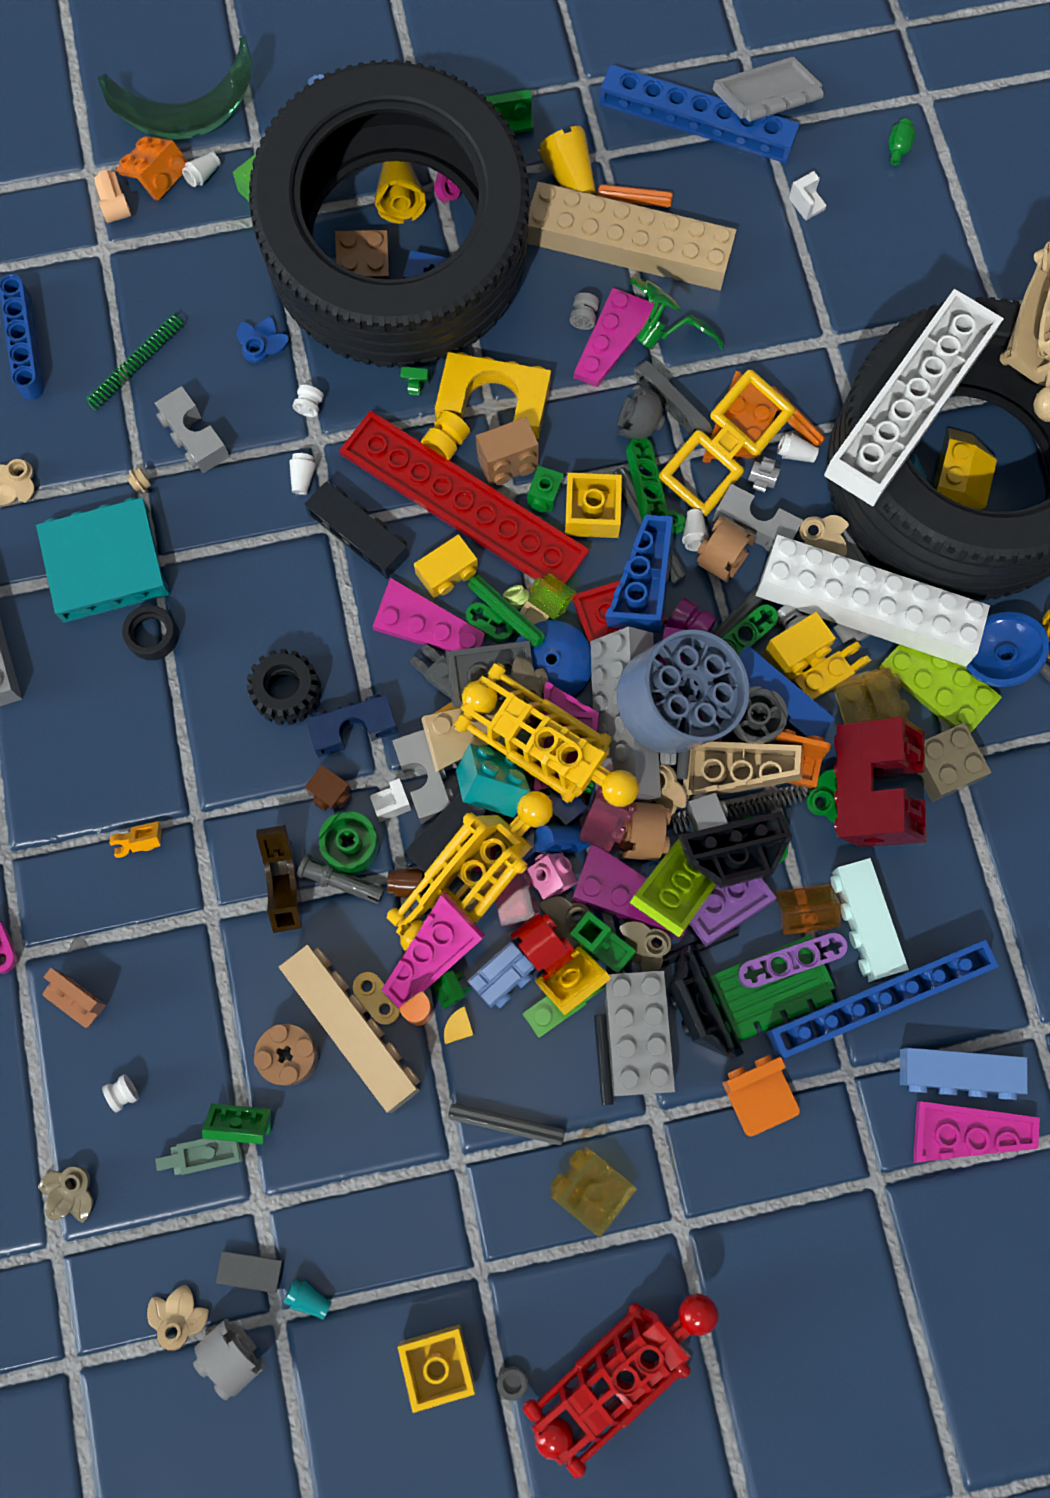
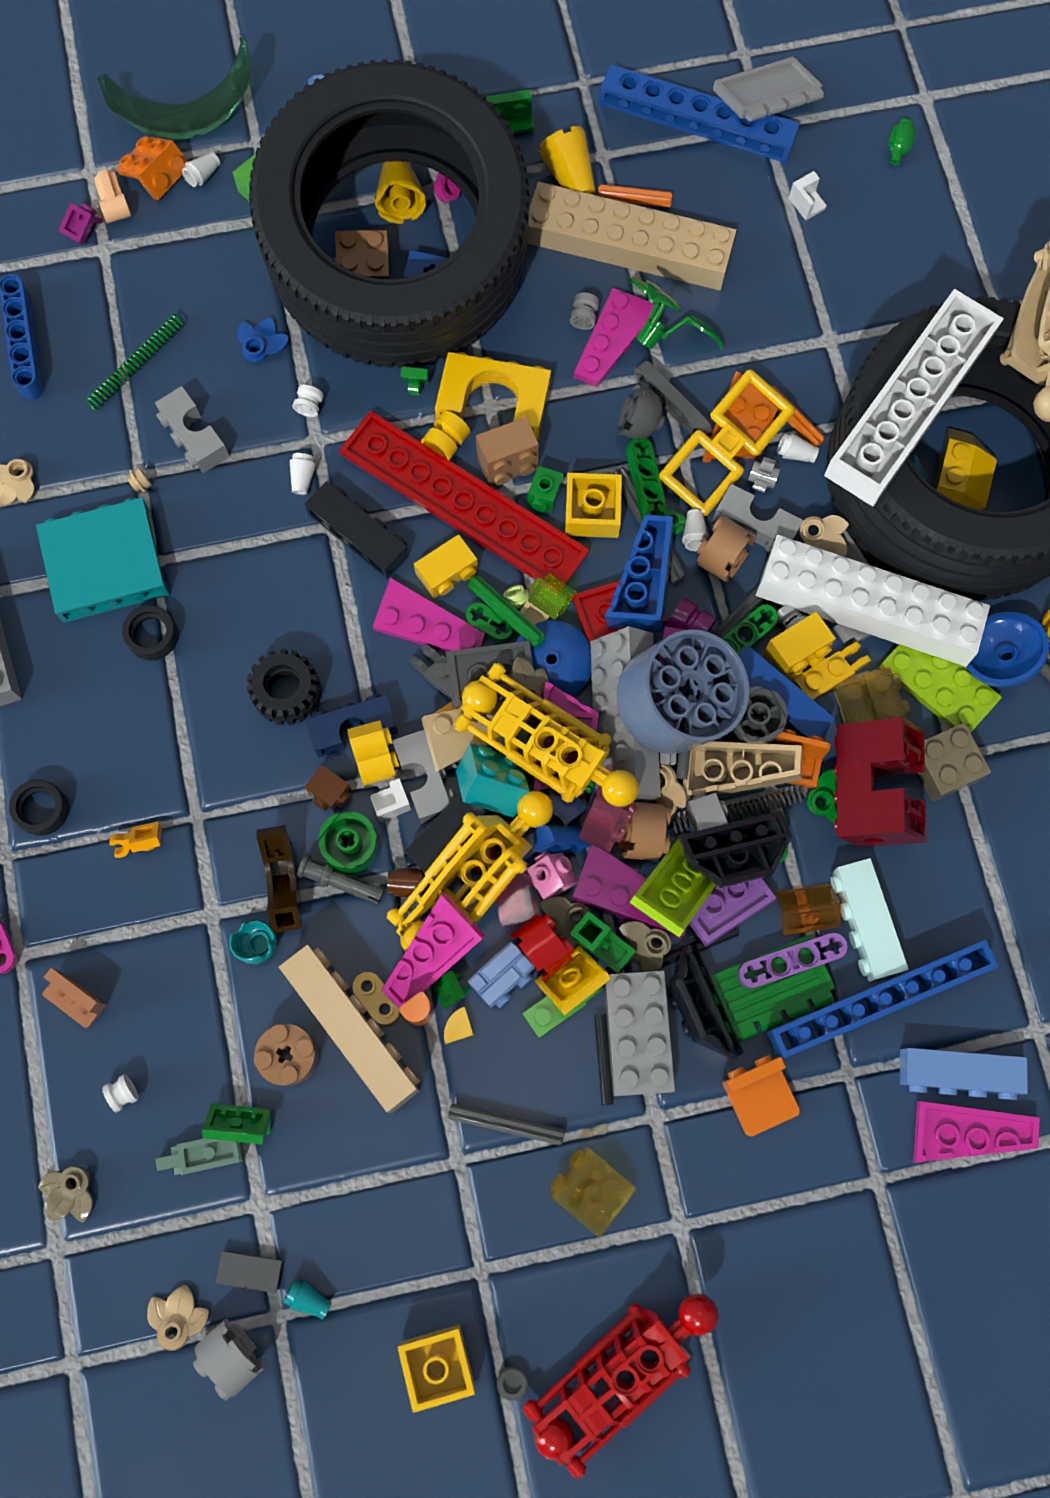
(23, 793): none -> black tyre
(79, 222): none -> magenta bracket
(253, 942): none -> teal hair
(372, 752): none -> yellow brick

